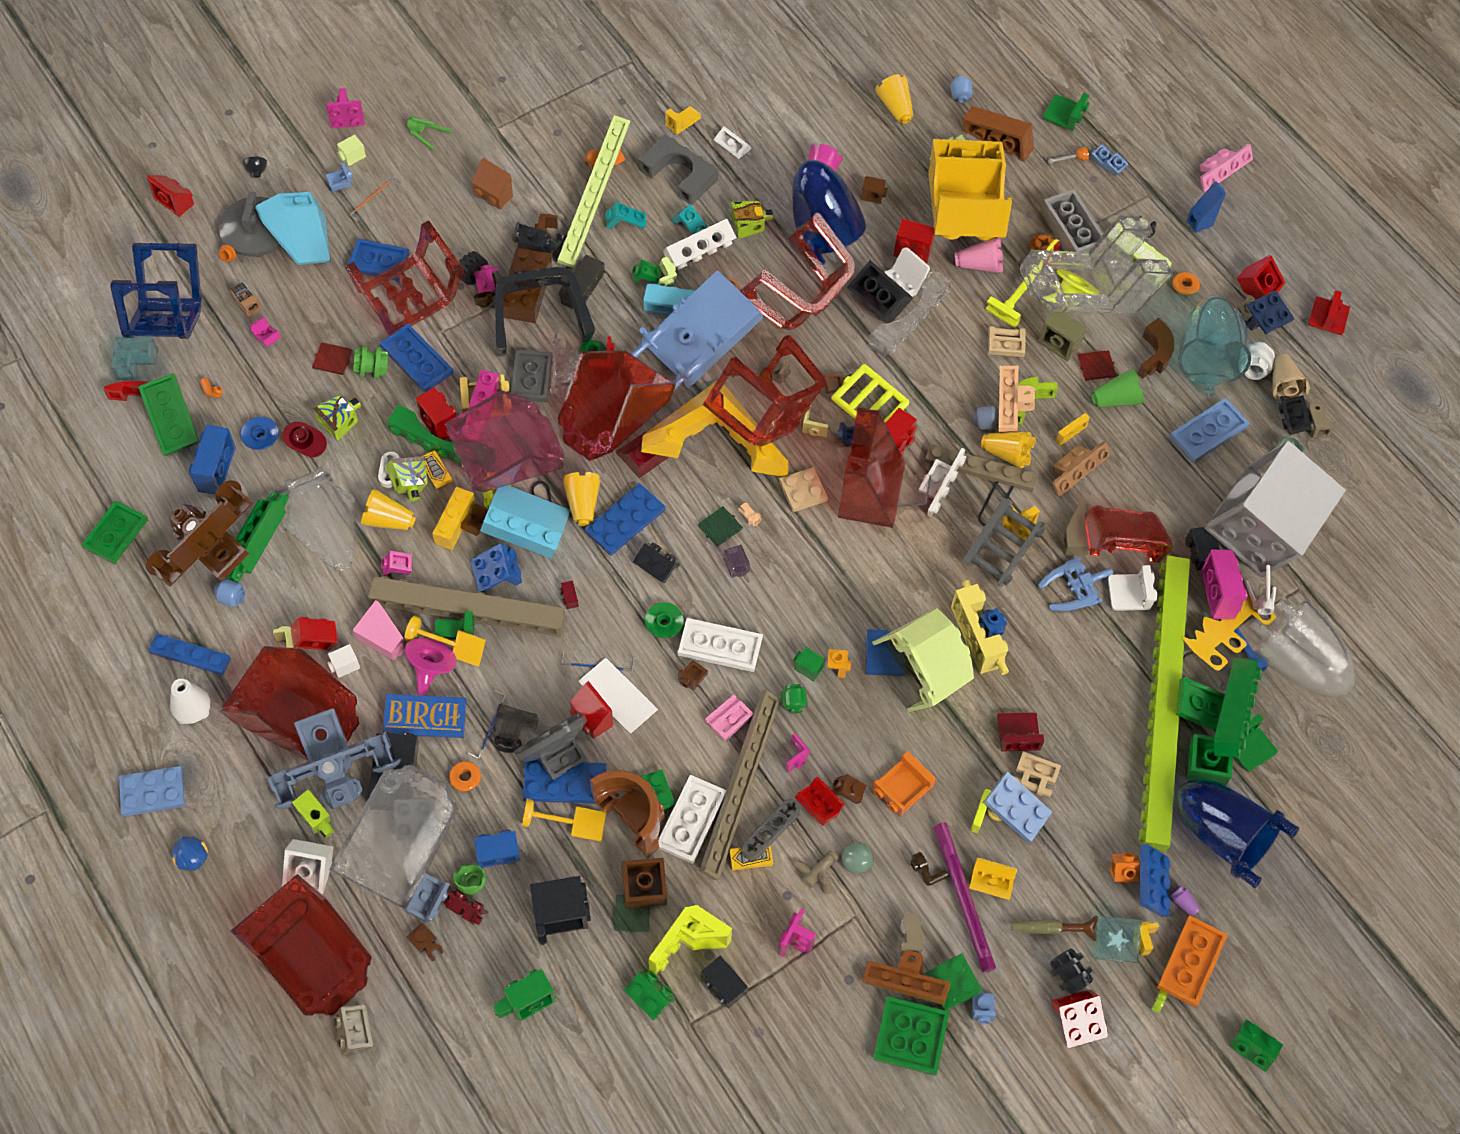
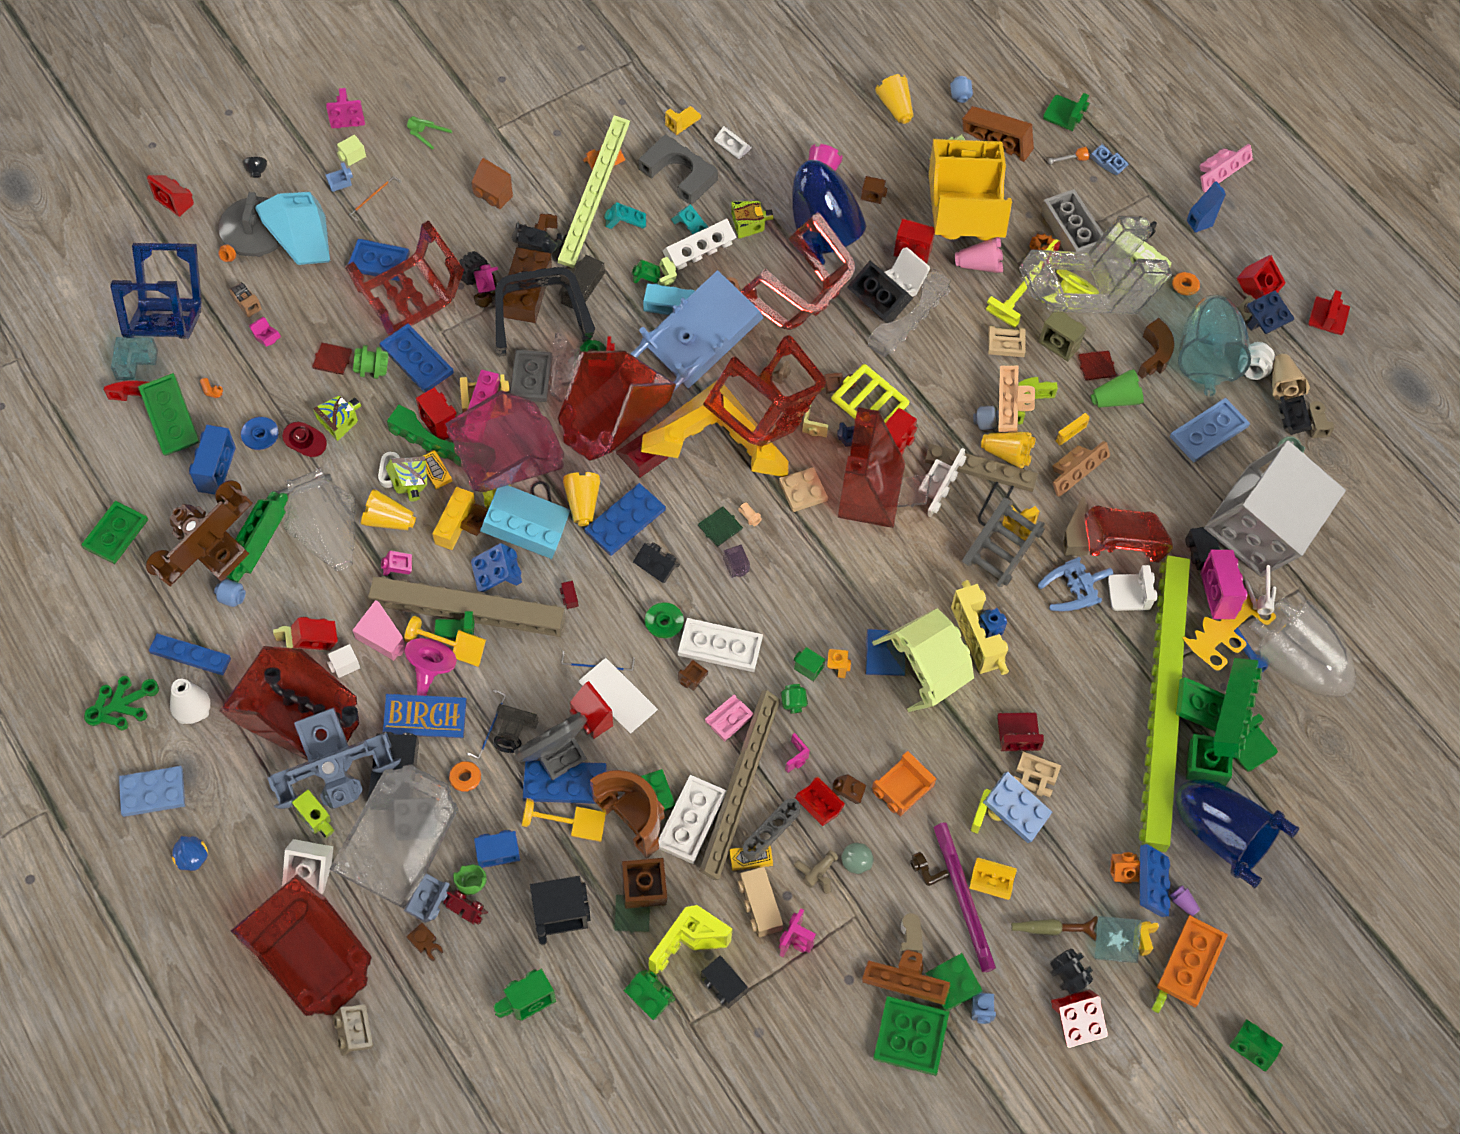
(119, 704): none -> green plant
(273, 676): none -> black bar
(760, 902): none -> tan brick

